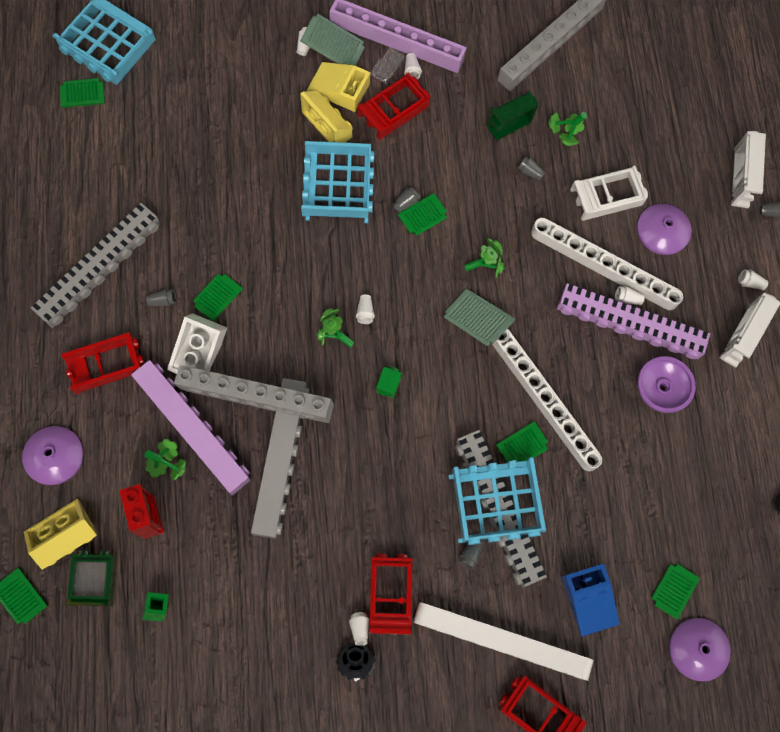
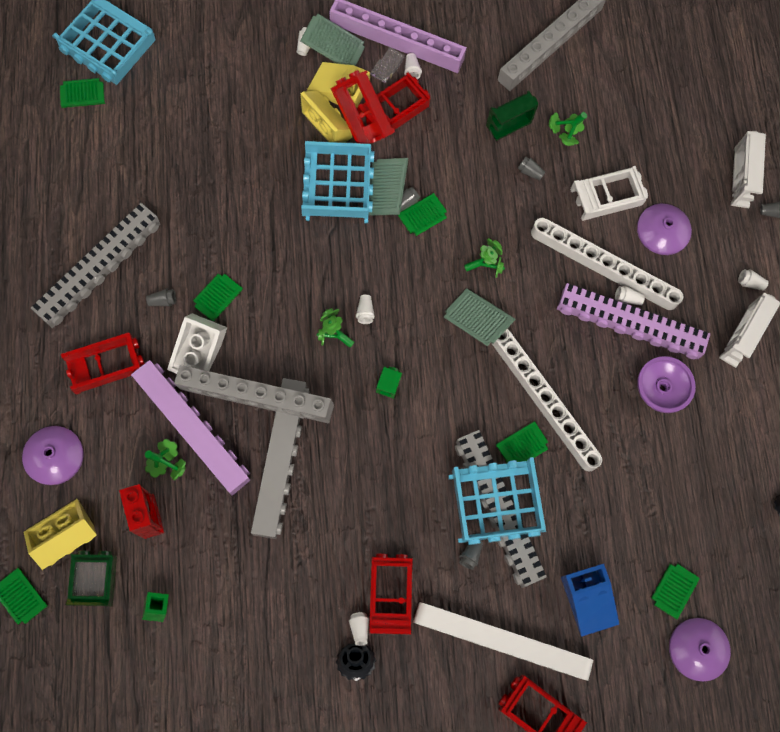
(362, 134): none -> red door
(388, 186): none -> sand green window

